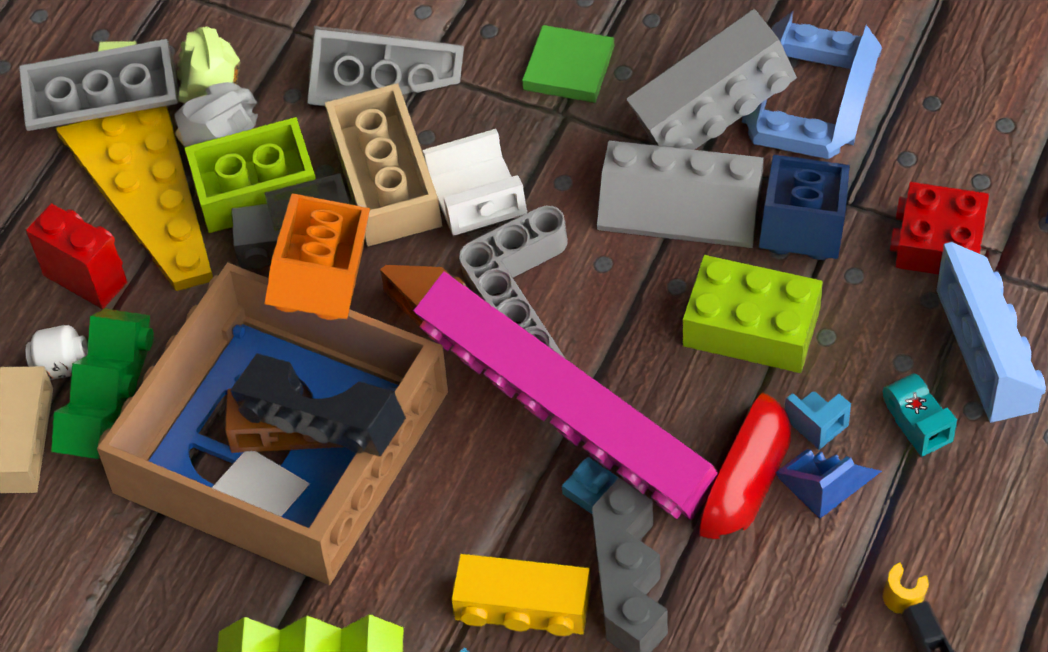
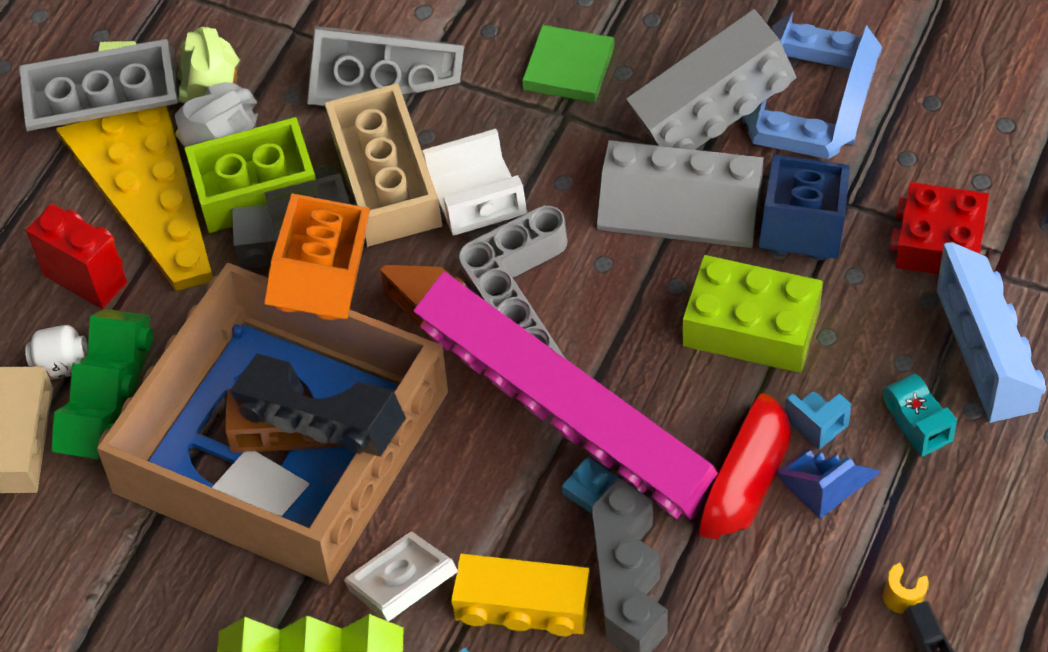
(400, 575): none -> white tile

